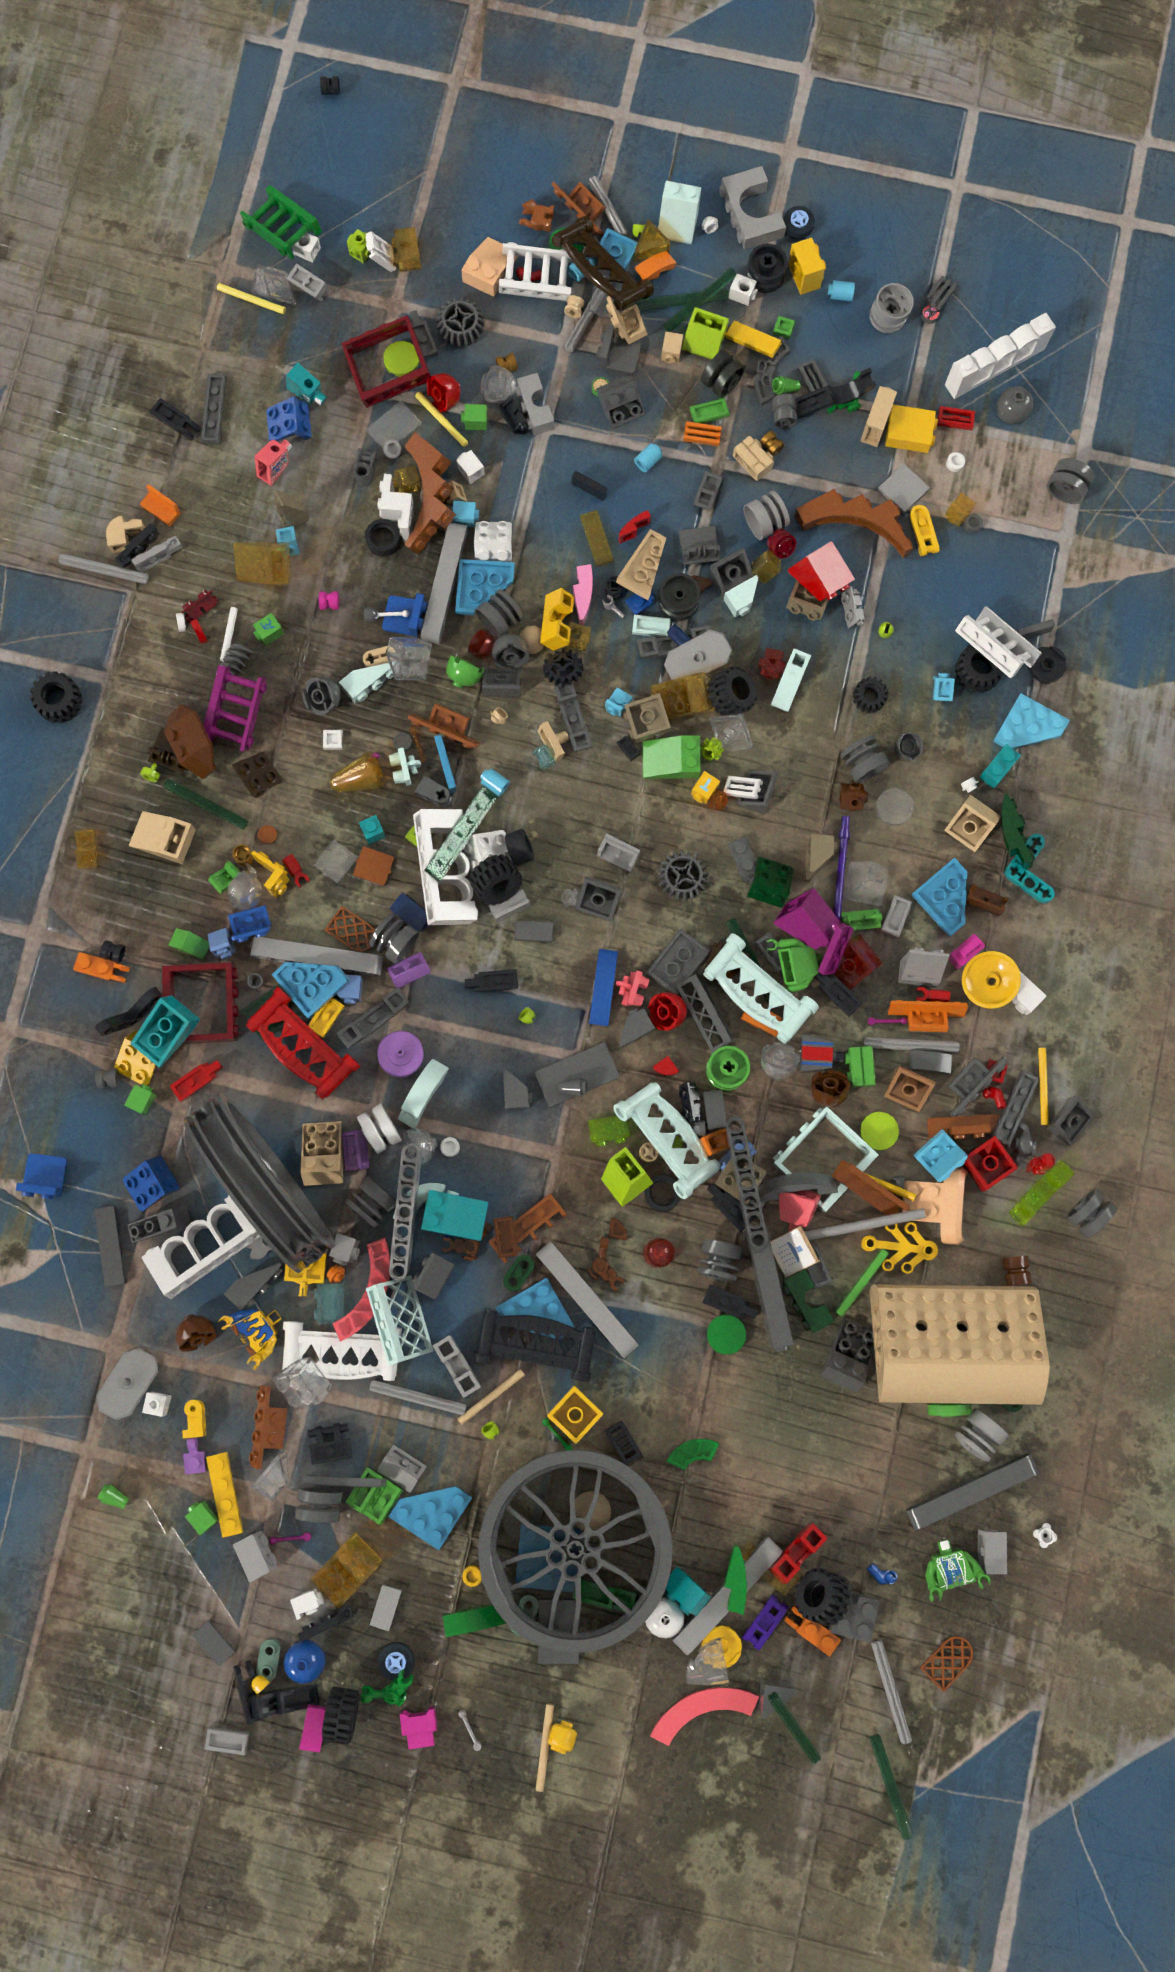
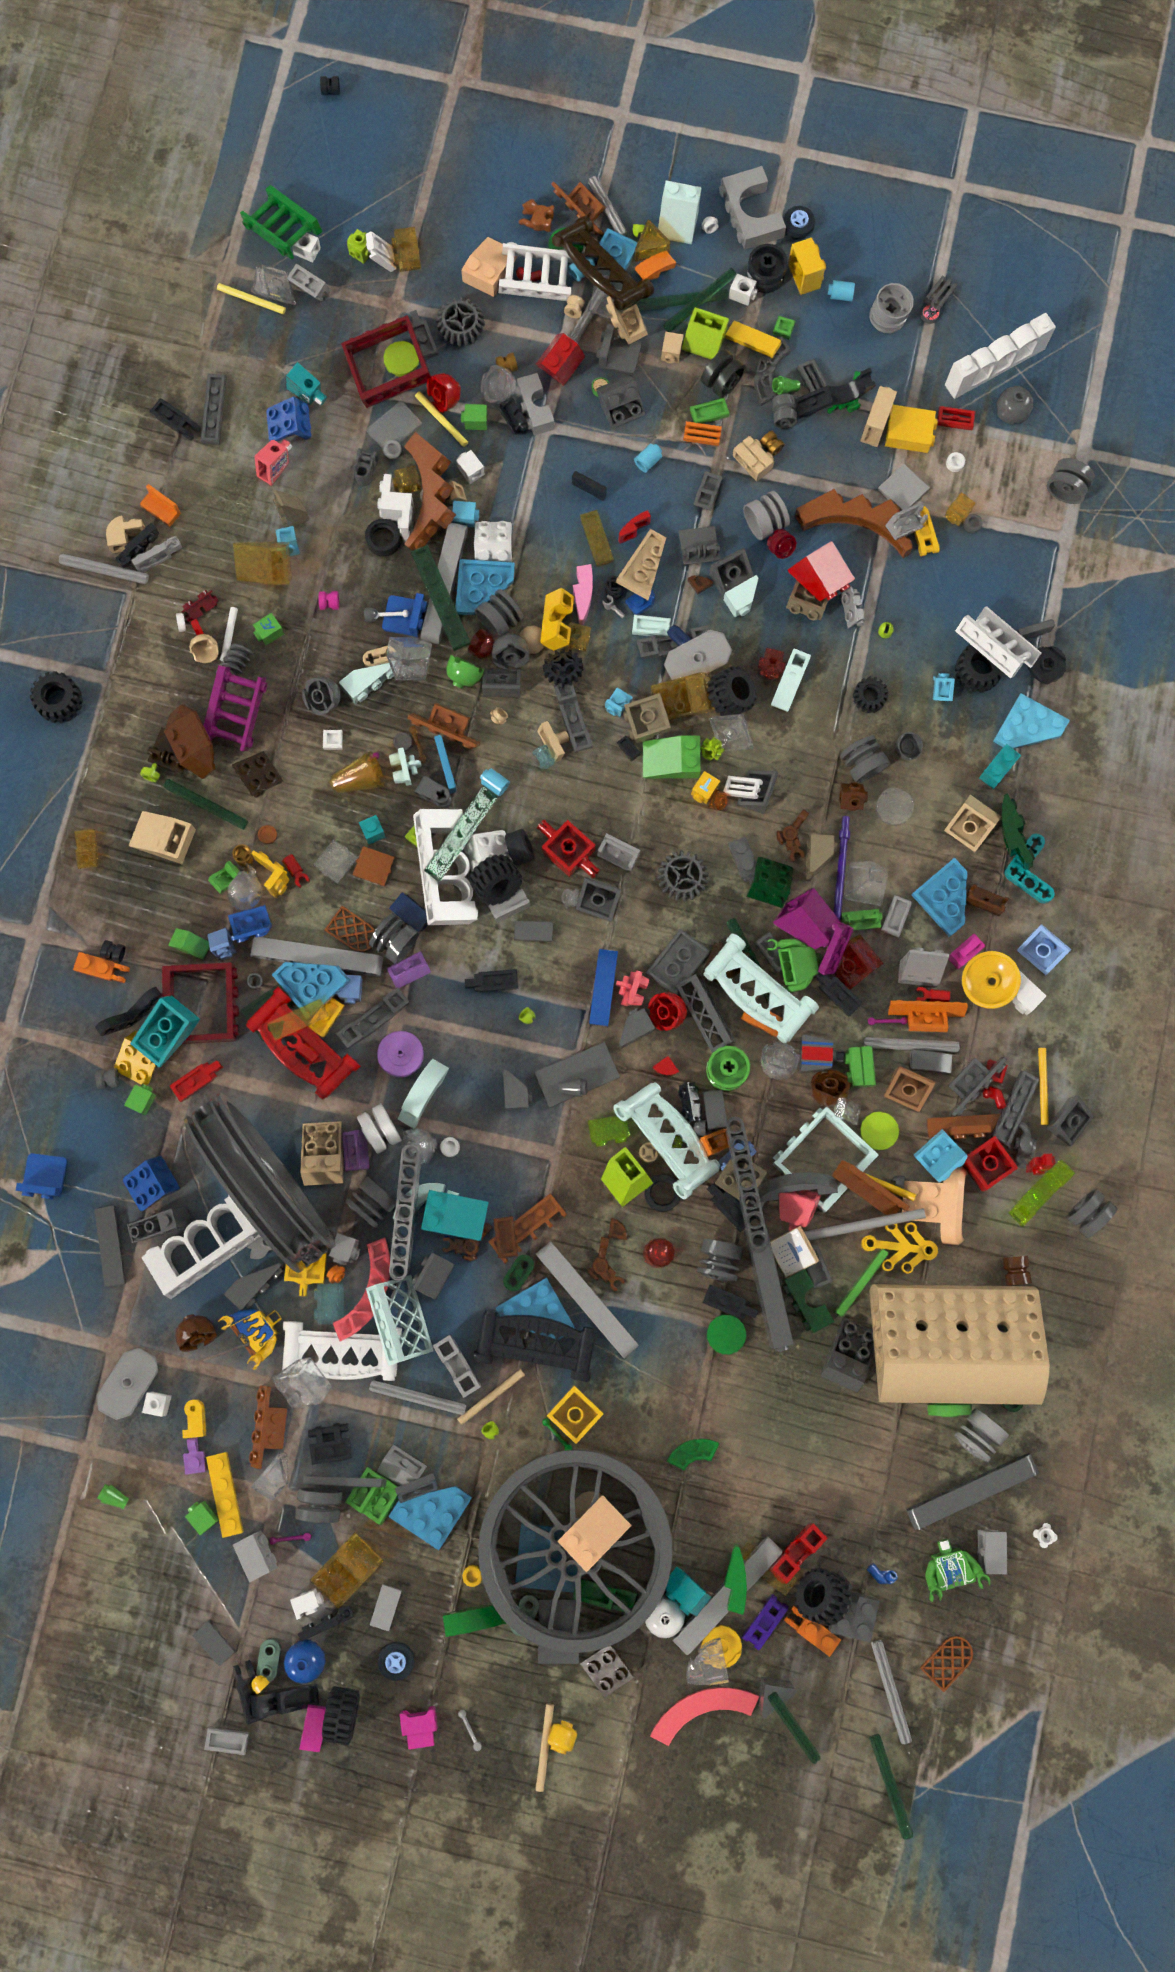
(204, 648): none -> tan hair
(297, 1019): none -> clear yellow tile
(305, 1049): none -> red bar
(392, 1693): green piece -> none
(416, 1488): none -> dark grey tile
(440, 598): none -> clear green tile
(561, 358): none -> red slope
(568, 837): none -> red brick
(594, 1533): none -> light nougat slope
(607, 1670): none -> hinge
(620, 1425): black slope -> none
(679, 597): pearl dark grey wheel -> none
(766, 566): clear yellow panel -> none
(790, 836): none -> reddish brown piece
(847, 1111): none -> clear plate
(906, 521): none -> light grey hinge
(969, 785): white plate -> none
(1043, 949): none -> light blue slope

